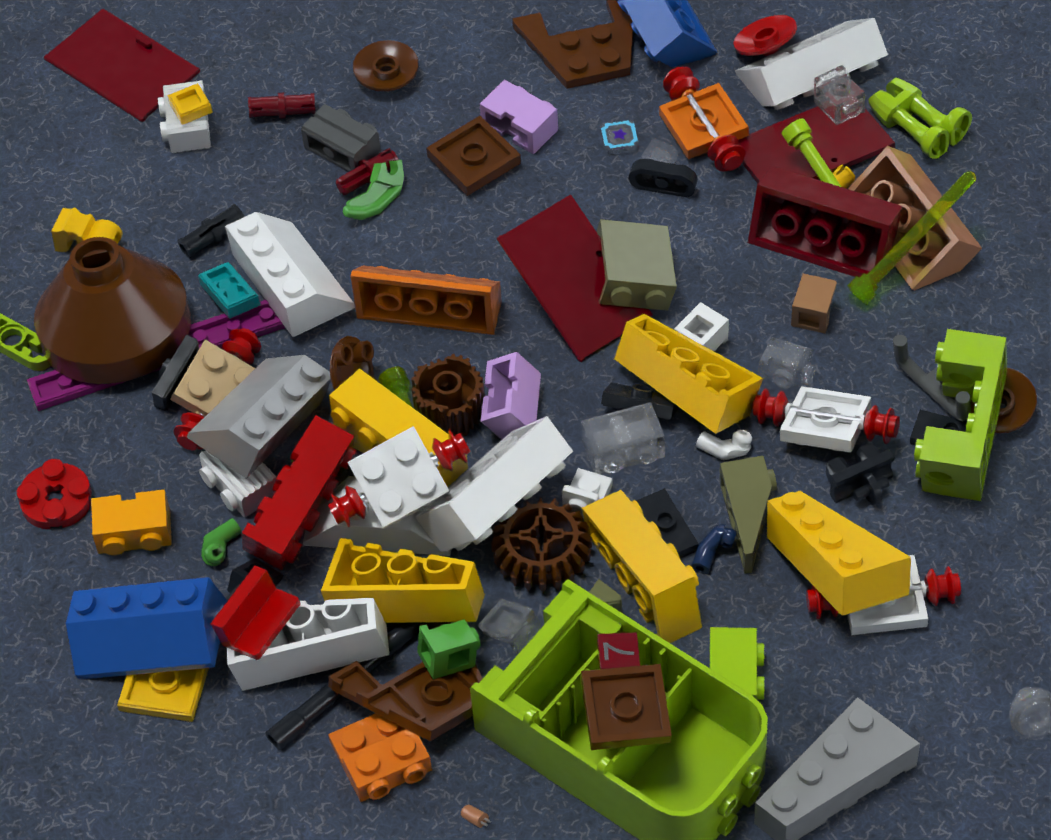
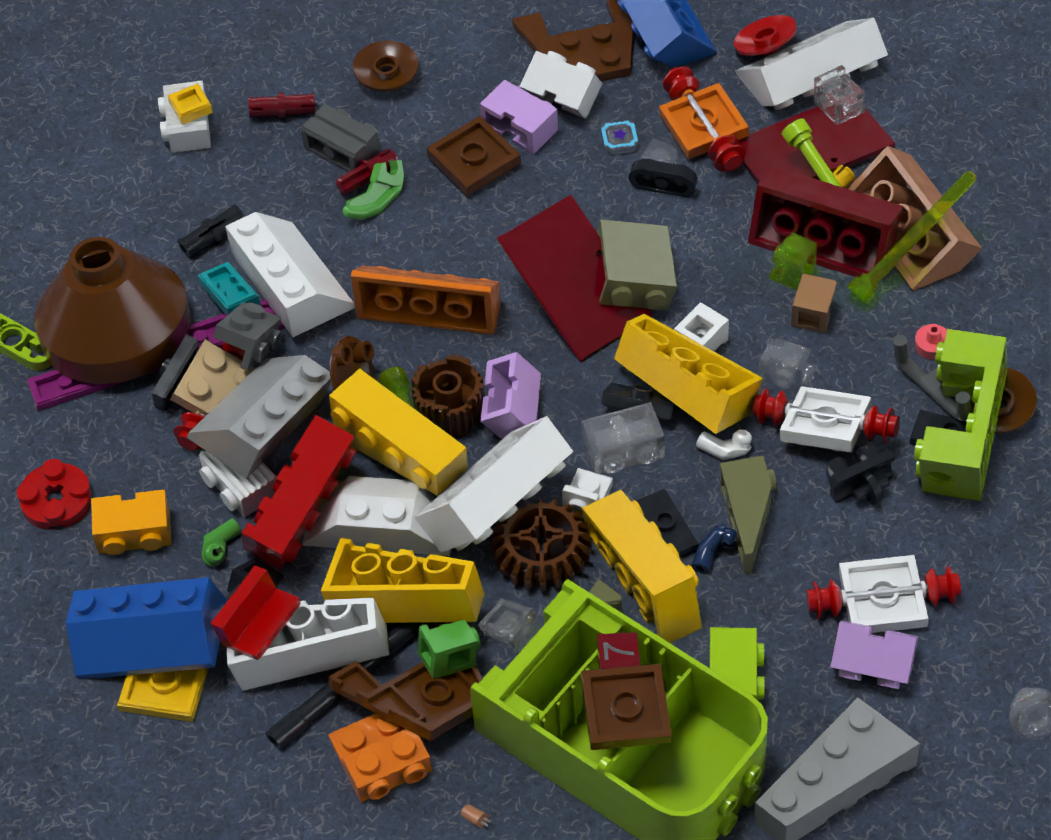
(76, 226): yellow leg -> none
(118, 66): dark red container -> none
(251, 330): none -> dark grey bracket
(399, 477): white plate -> none
(561, 82): none -> white brick
(793, 259): none -> clear neon green brick
(837, 555): yellow wedge -> none
(882, 657): none -> lavender brick
(905, 99): lime piece -> none
(927, 340): none -> coral tile

